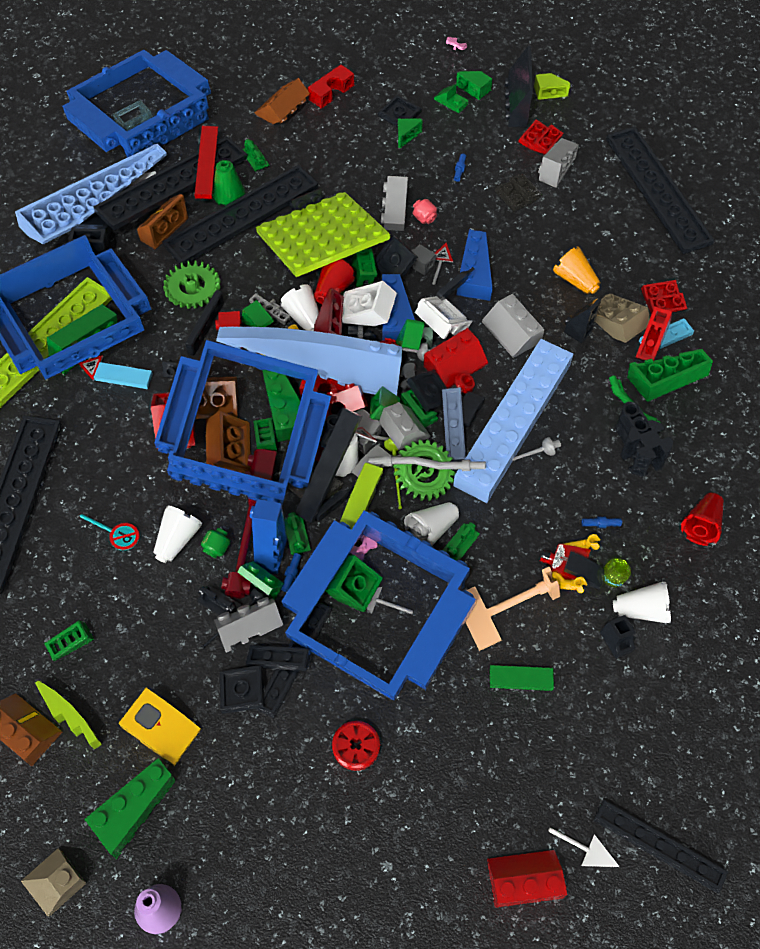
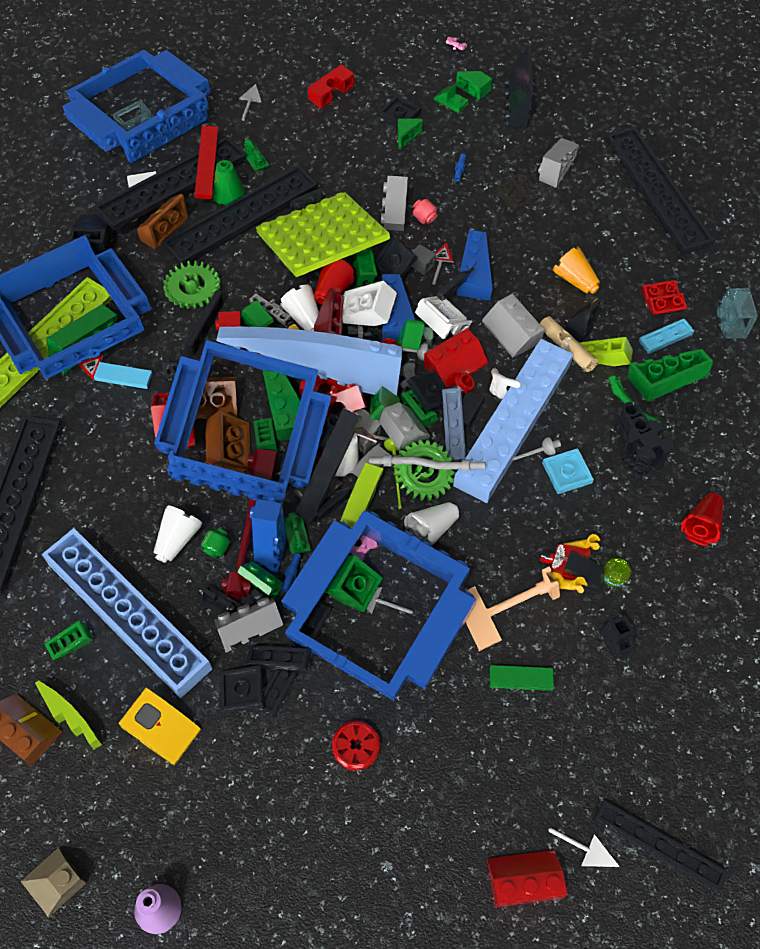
(74, 204): light blue wedge -> none
(122, 536): piece -> none
(127, 613): none -> light blue brick
(130, 807): green wedge -> none
(251, 95): none -> light grey piece
(283, 102): dark orange slope -> none
(461, 541): green hinge -> none
(500, 382): none -> white piece
(540, 137): red slope -> none
(550, 86): lime slope -> none
(567, 342): none -> tan piece
(567, 471): none -> medium azure tile
(602, 522): blue bar -> none
(610, 351): none -> lime slope
(621, 317): dark tan slope -> none
(645, 603): white cone -> none
(654, 334): red slope -> none
(734, 308): none -> clear light blue piece

